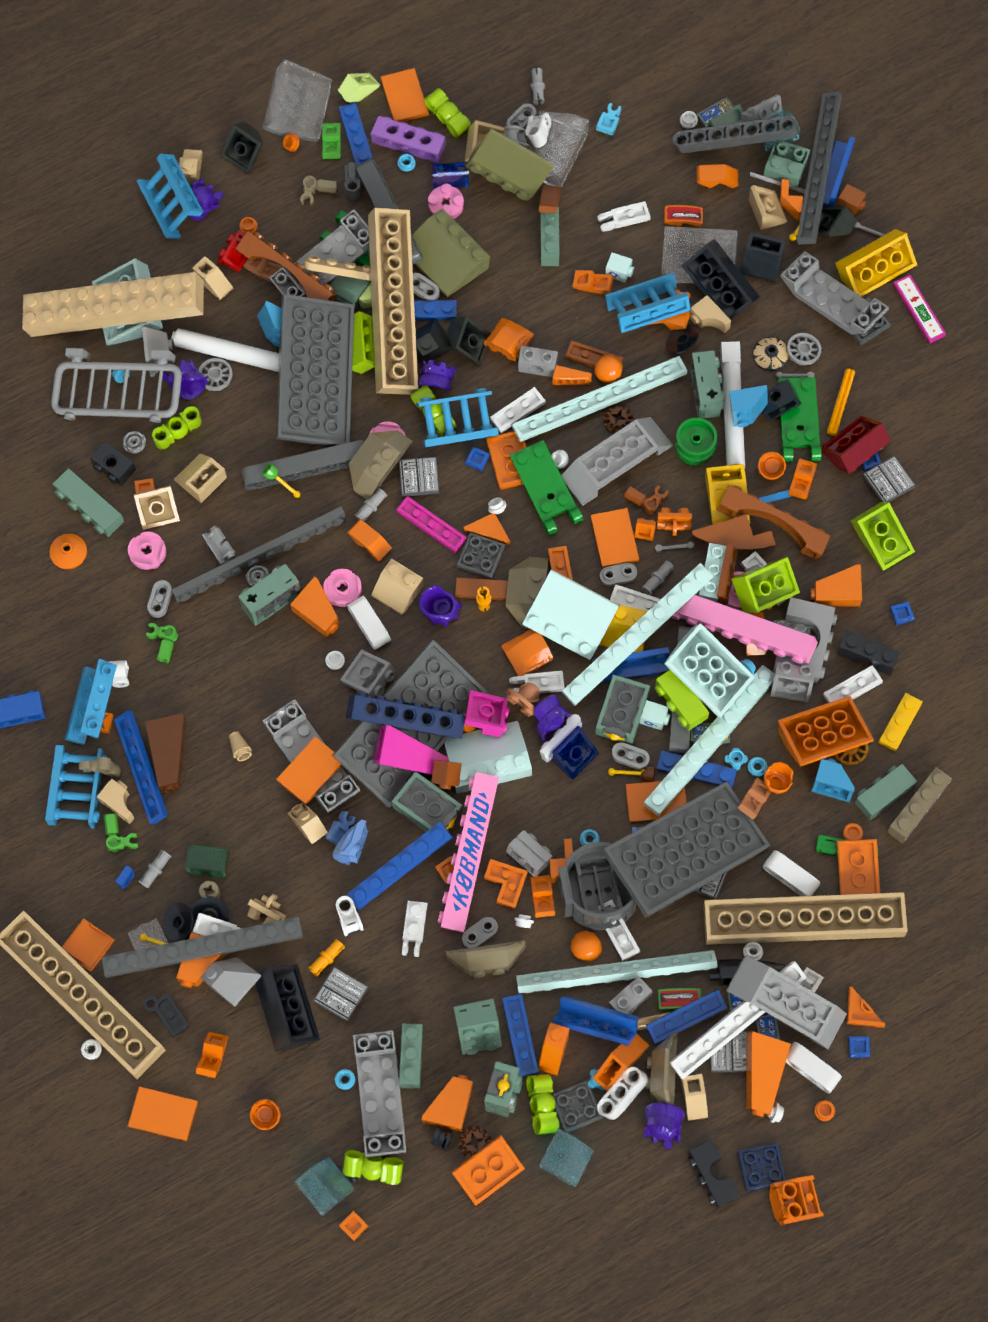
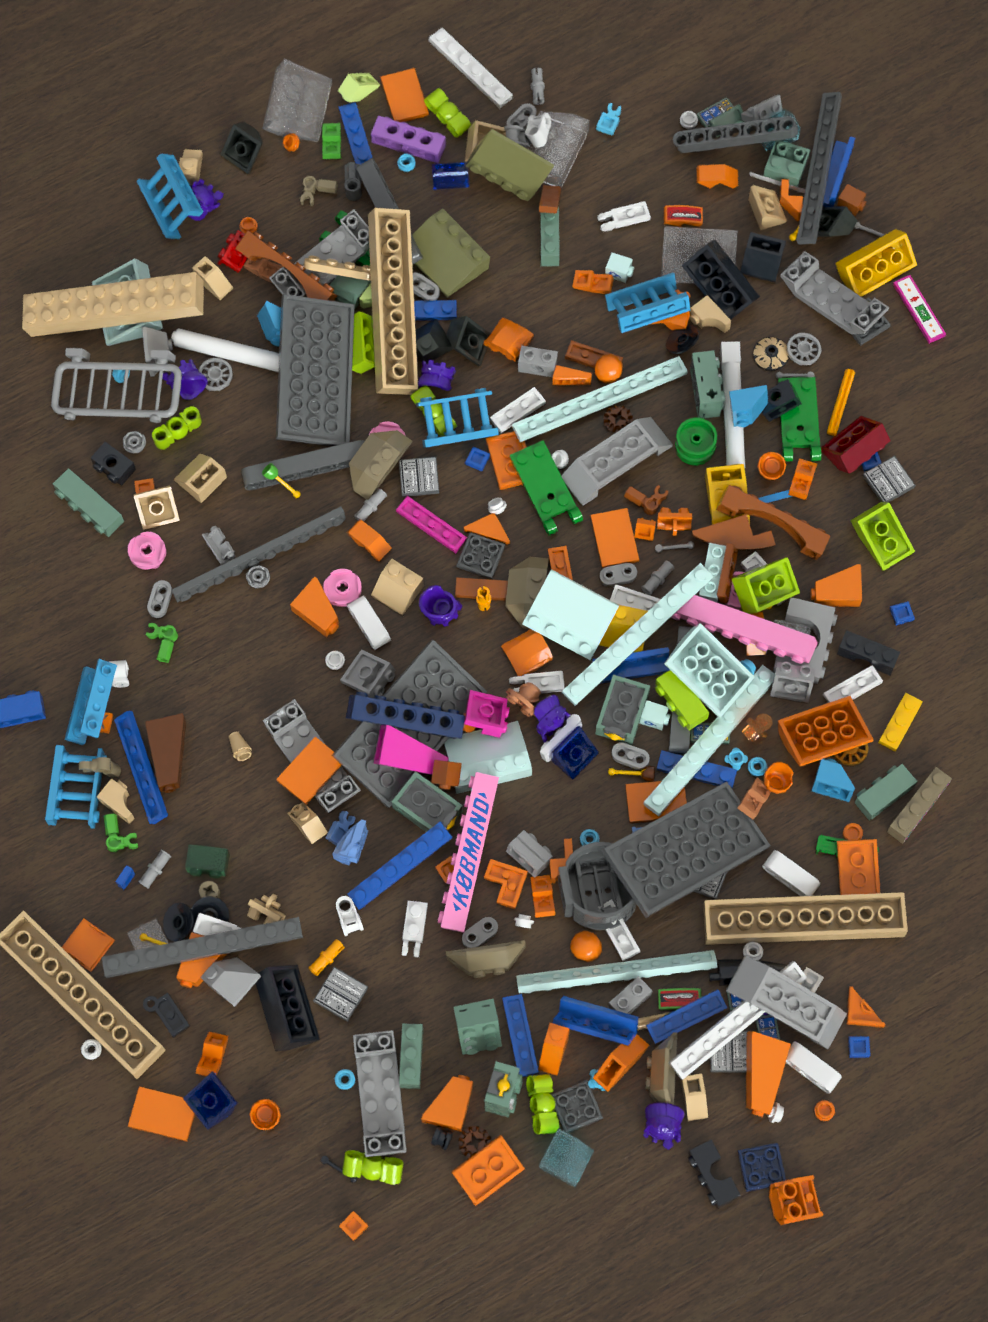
(71, 558): orange dish -> none
(211, 1101): none -> clear blue slope
(269, 594): sand green piece -> none
(324, 1185): clear light blue slope -> none
(446, 192): bright pink plate -> none
(470, 68): none -> white plate
(613, 1095): white beam -> none
(757, 727): none -> clear orange hips

